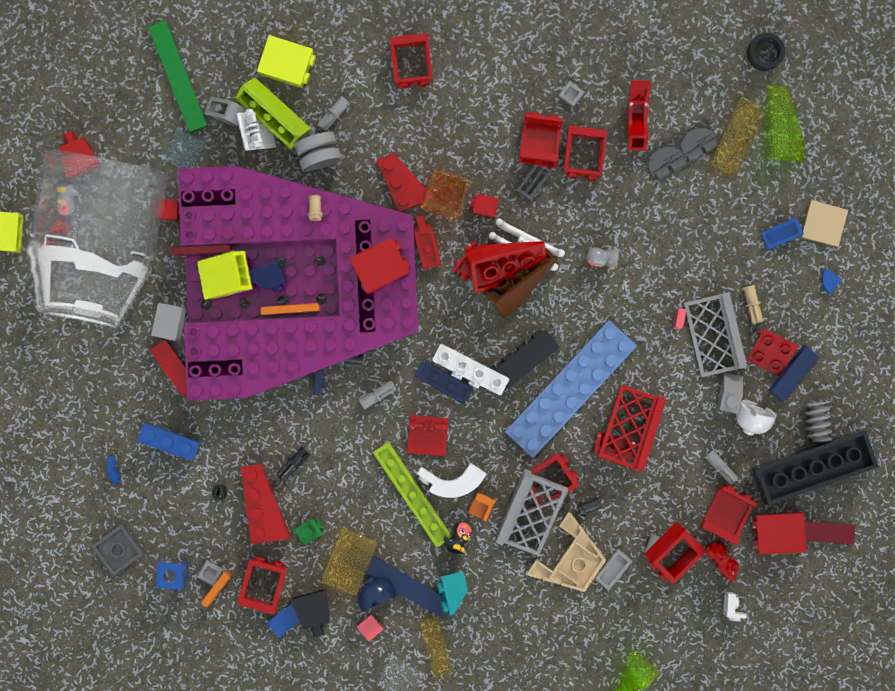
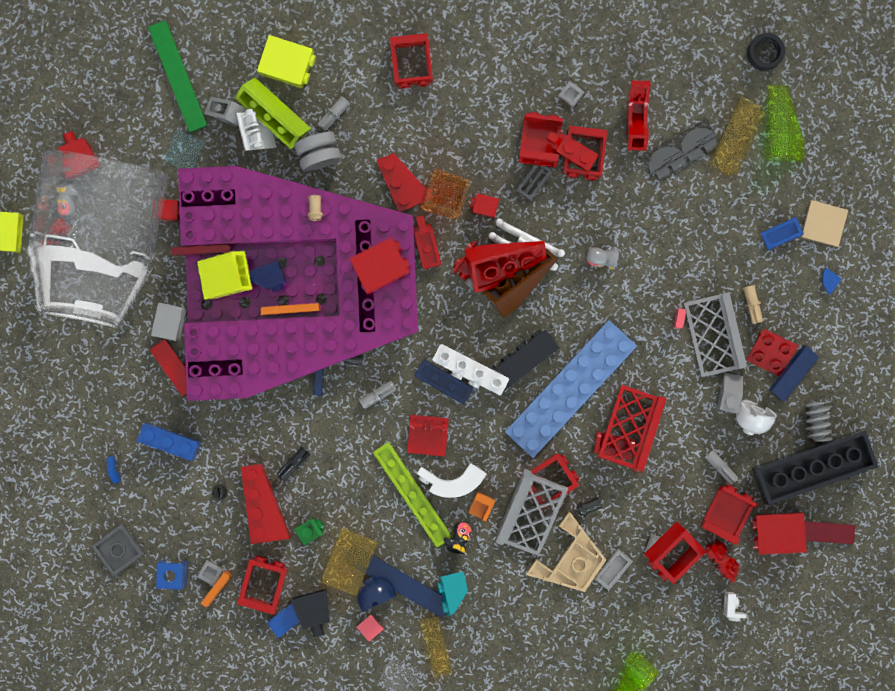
(572, 150): none -> red hinge

